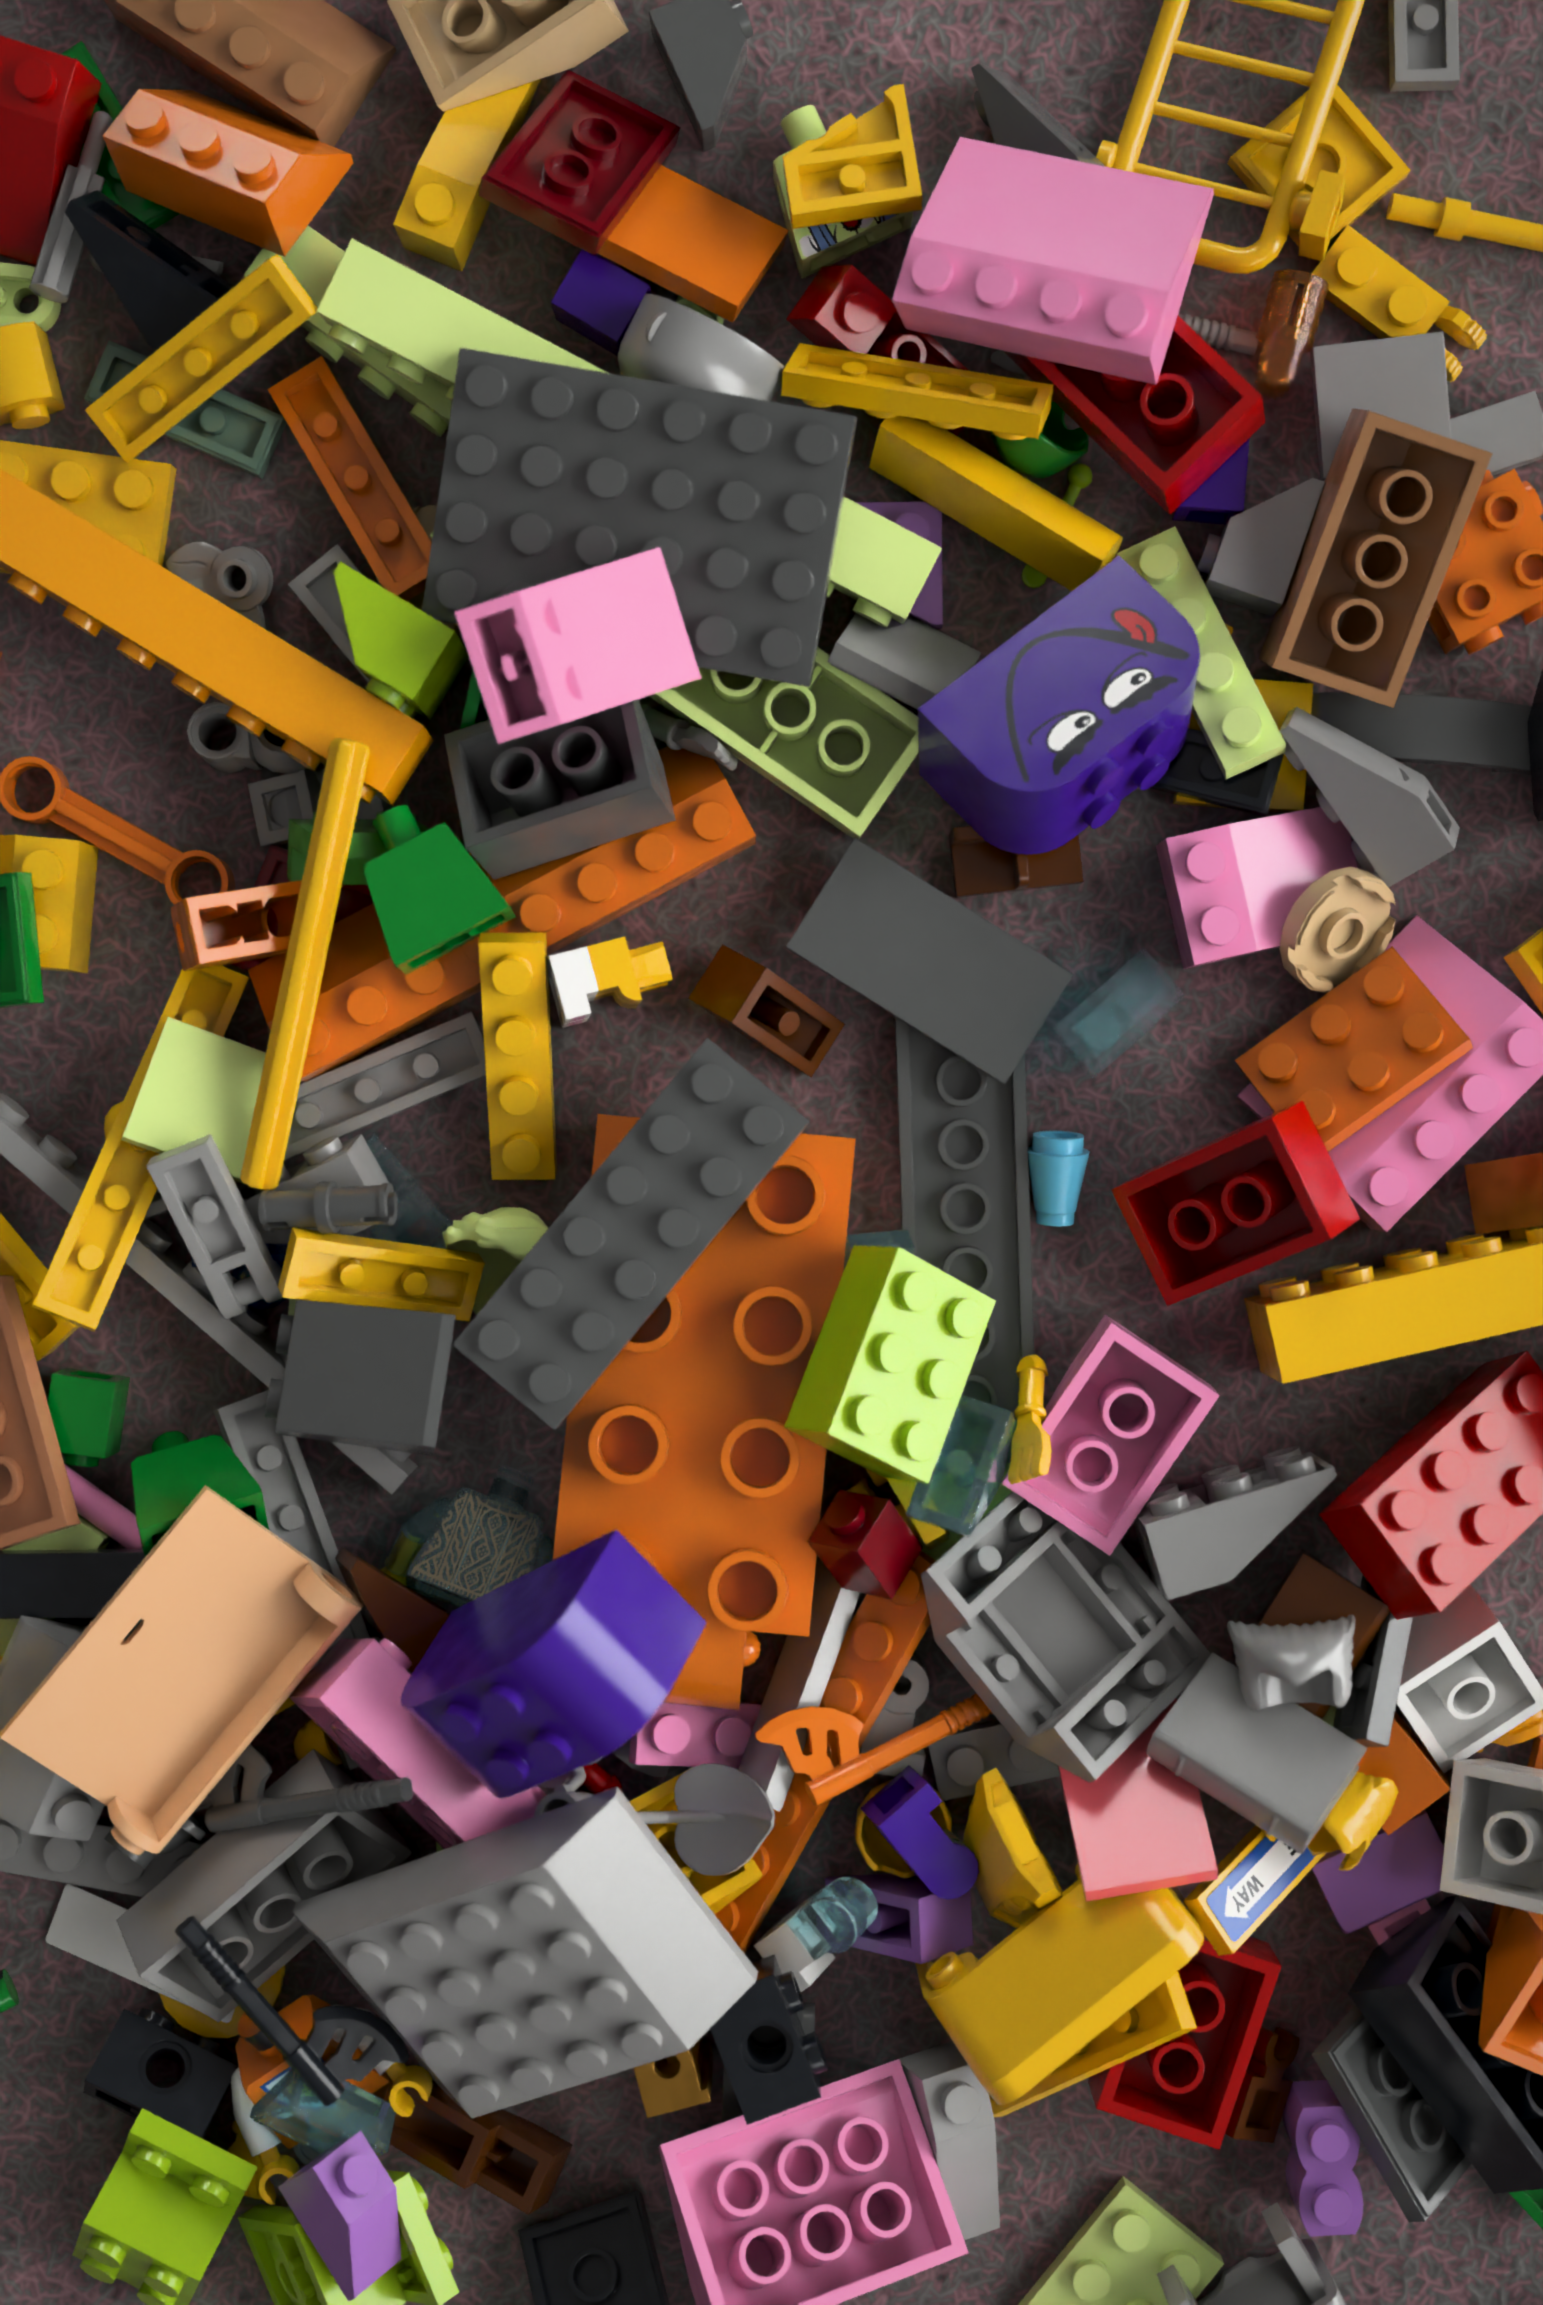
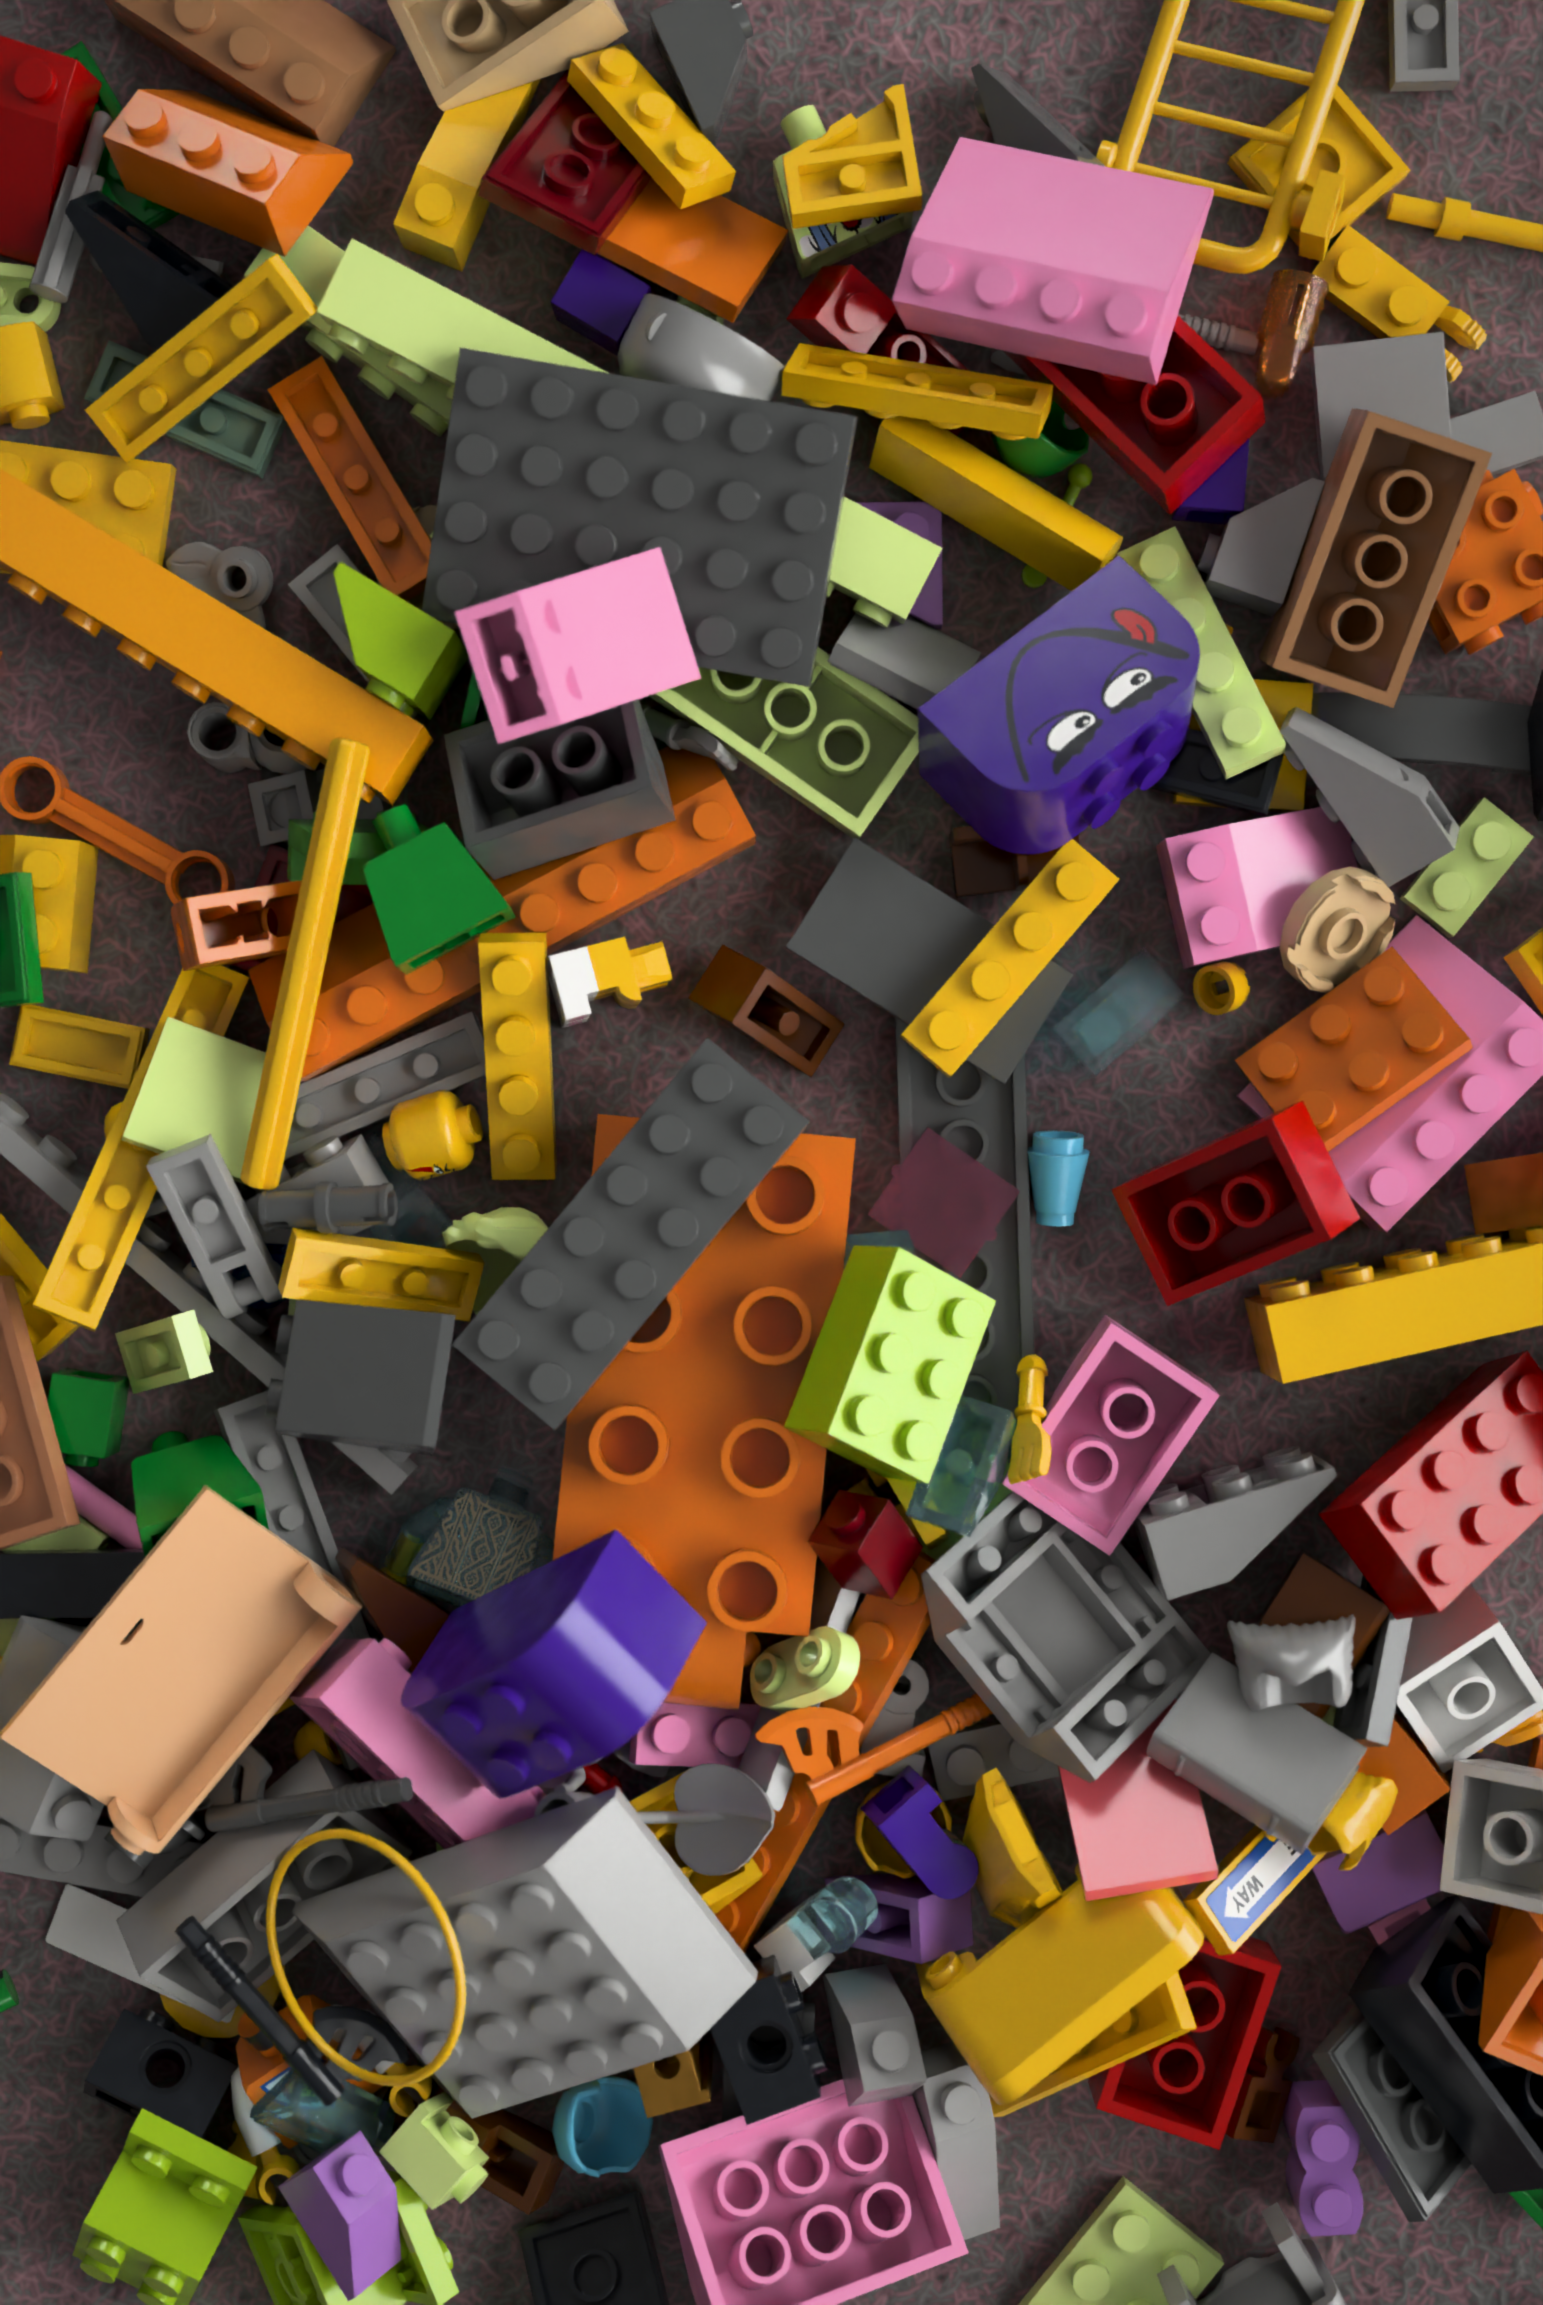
(78, 1046): none -> yellow tile
(165, 1351): none -> yellowish green plate
(425, 1889): none -> yellow piece
(431, 1135): none -> yellow head
(437, 2153): none -> yellowish green brick
(601, 2126): none -> medium azure hair
(651, 125): none -> yellow plate
(804, 1670): none -> yellowish green plate
(873, 2035): none -> light grey slope
(944, 1202): none -> clear pink piece
(1009, 957): none -> yellow plate
(1206, 991): none -> yellow hinge
(1459, 881): none -> yellowish green plate

